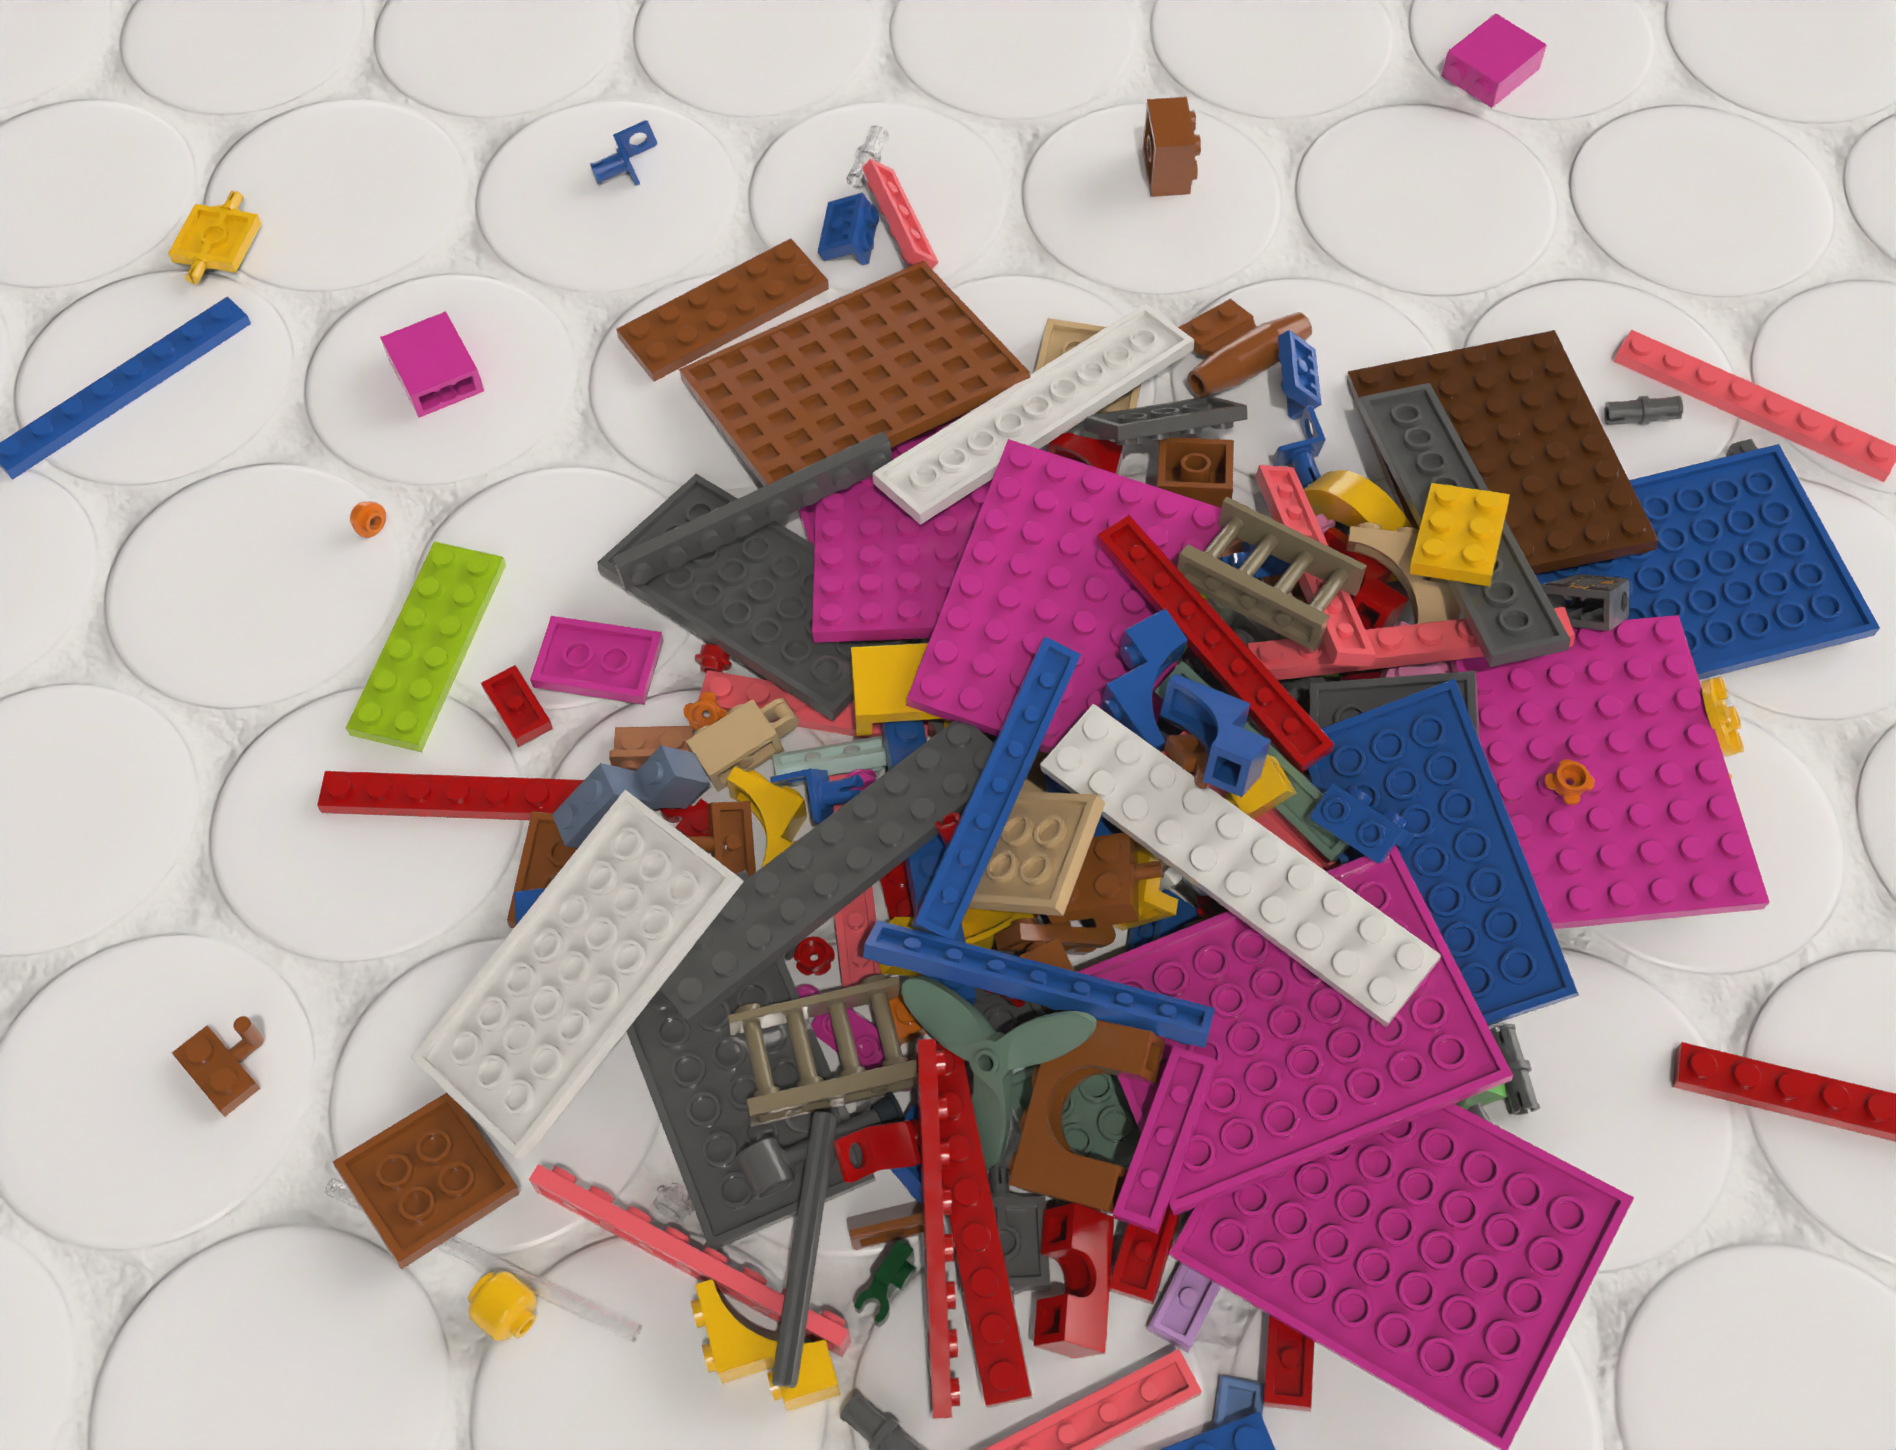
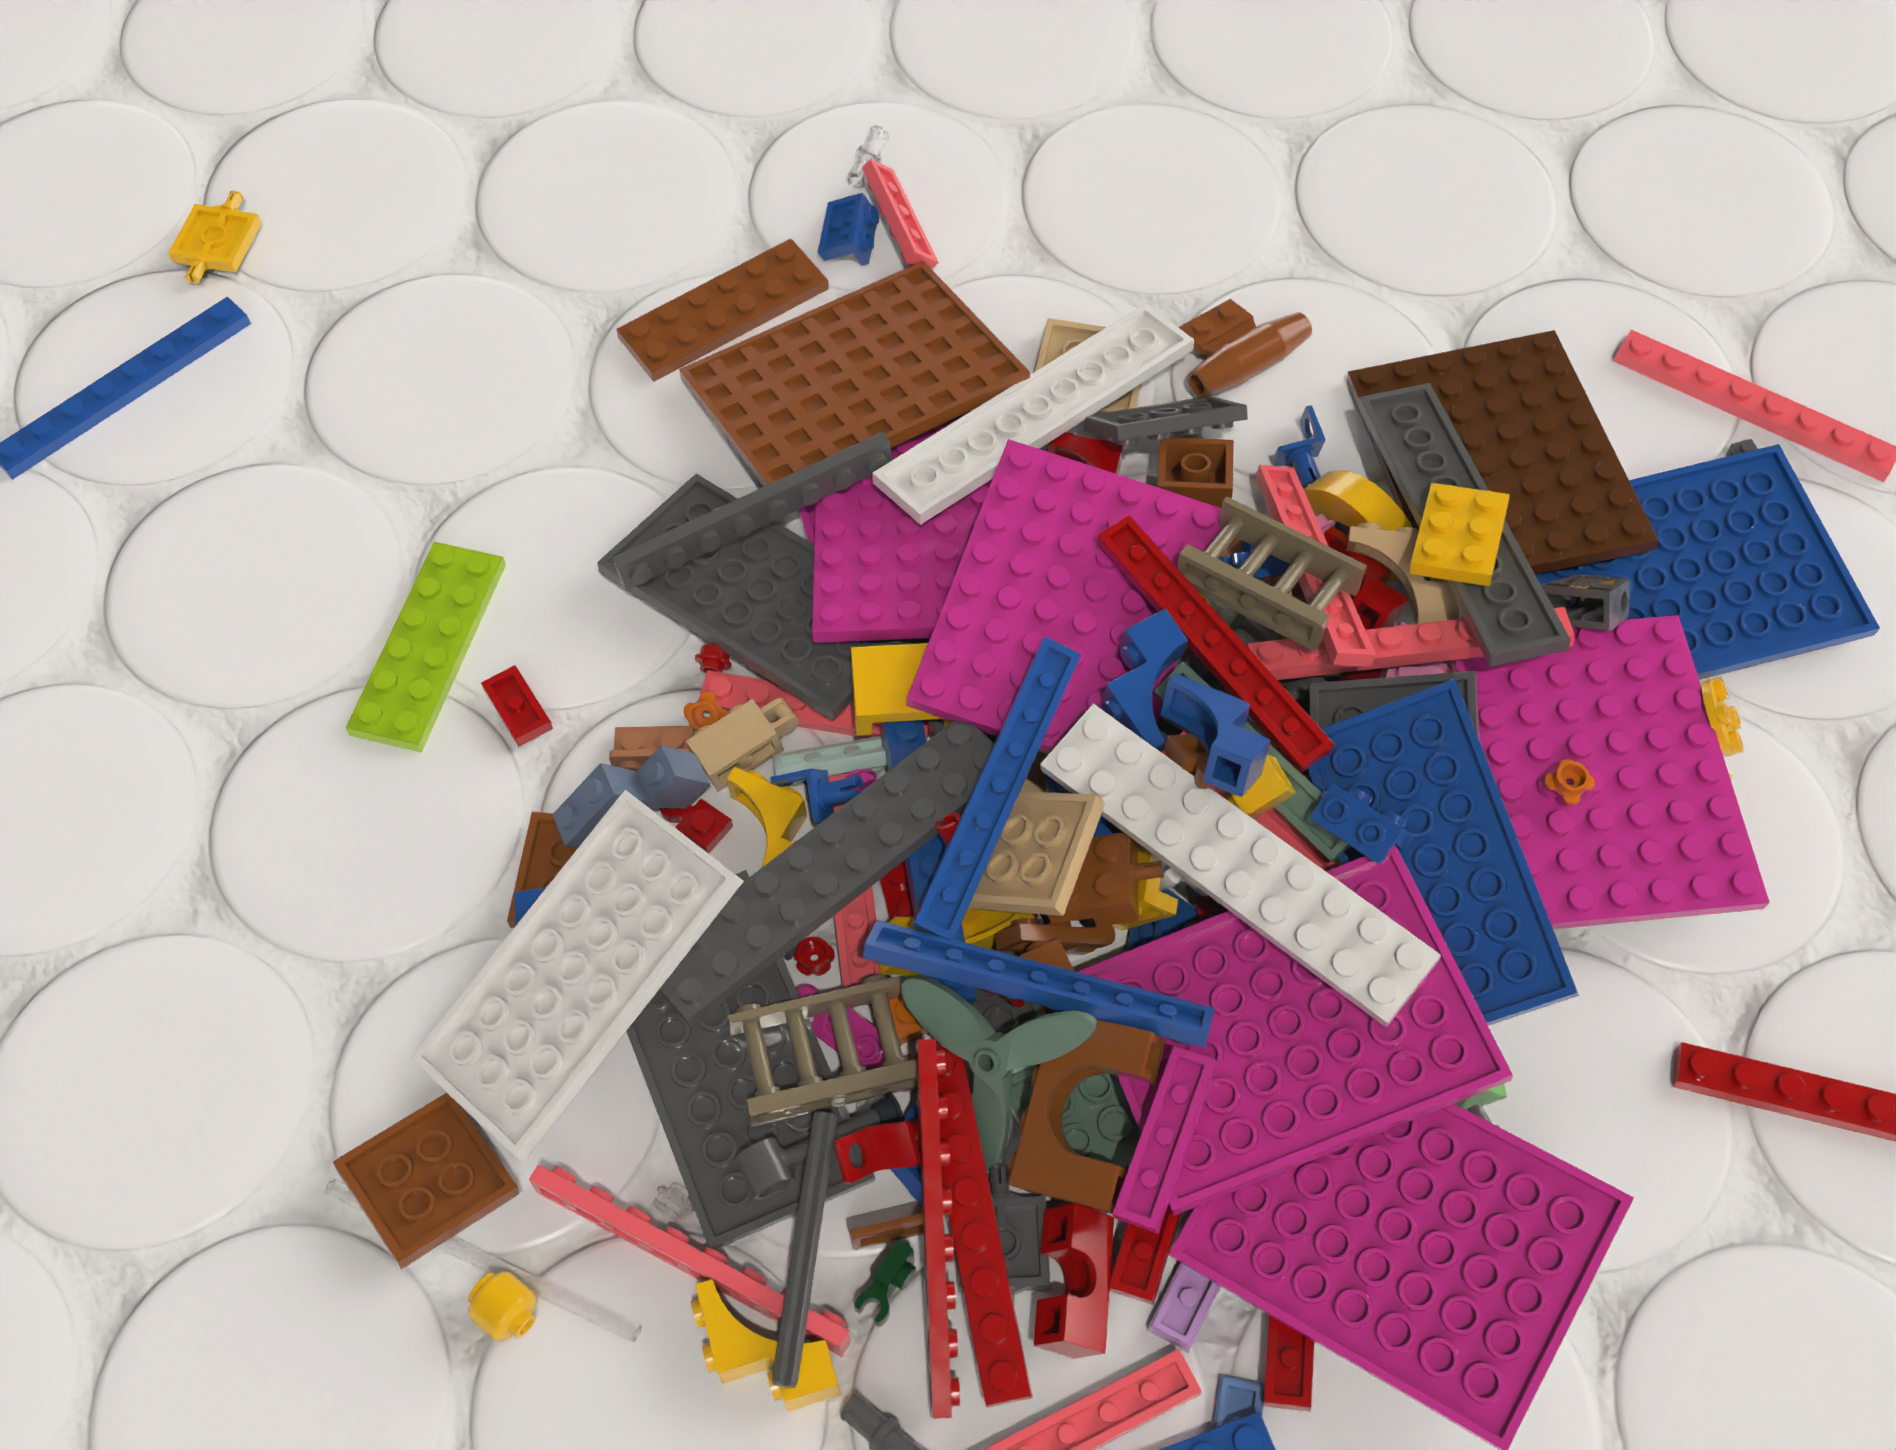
(219, 1069): dark orange plate -> none
(368, 518): orange plate -> none
(432, 364): dark pink brick -> none
(441, 795): red plate -> none
(597, 660): dark pink plate -> none
(619, 161): blue bracket -> none
(730, 836): dark orange plate -> none
(1170, 146): dark orange brick -> none
(1299, 374): blue bracket -> none
(1493, 60): dark pink brick -> none
(1520, 1088): dark grey pin -> none
(1643, 410): dark grey pin -> none

